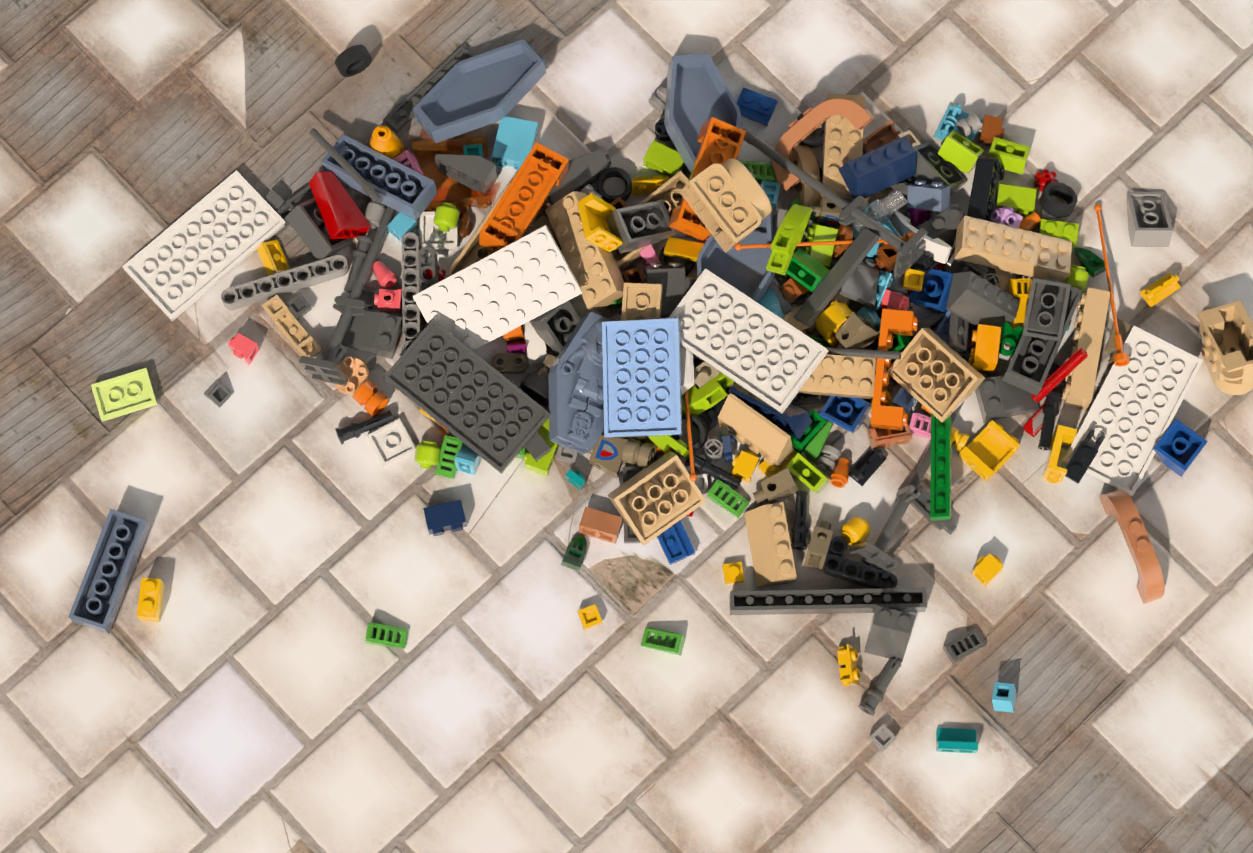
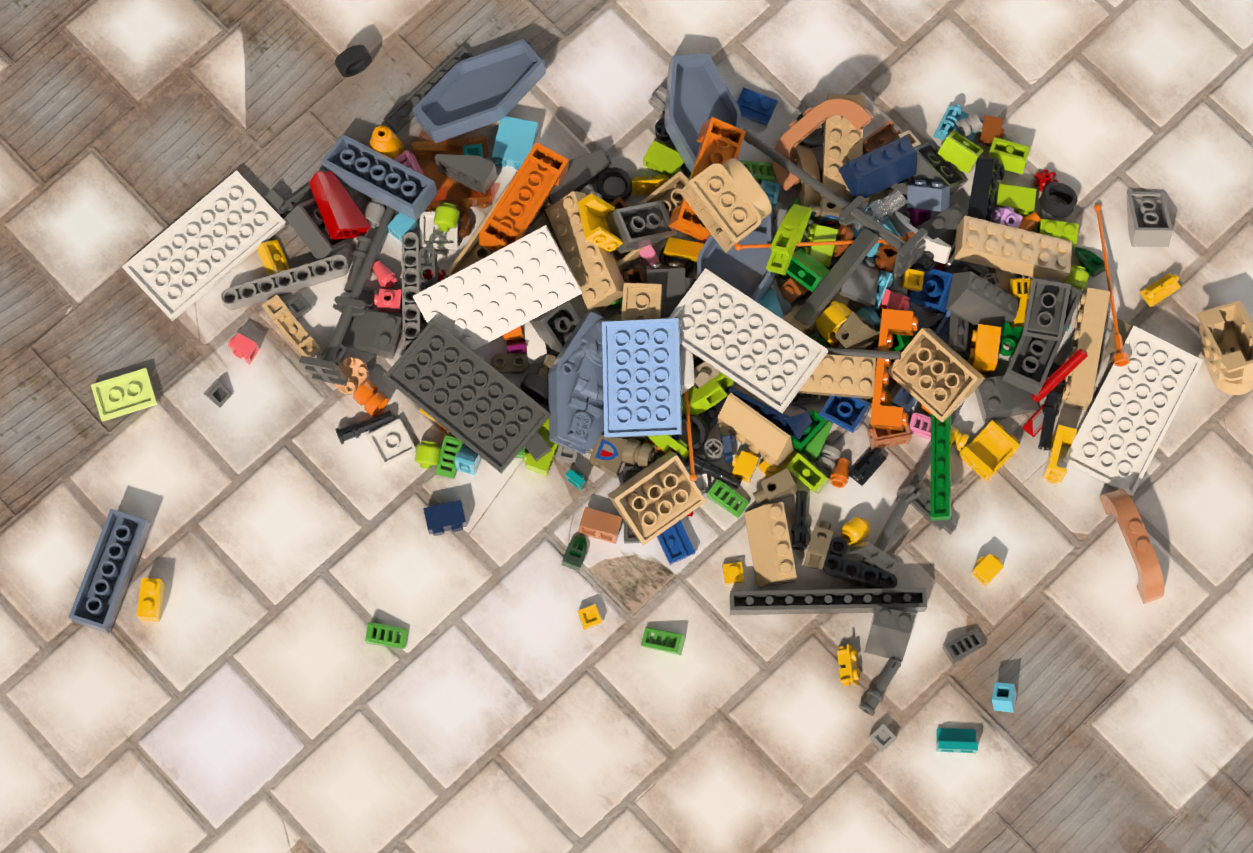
(366, 186): dark grey bar -> none
(1082, 458): black hinge -> none
(1179, 447): blue slope -> none

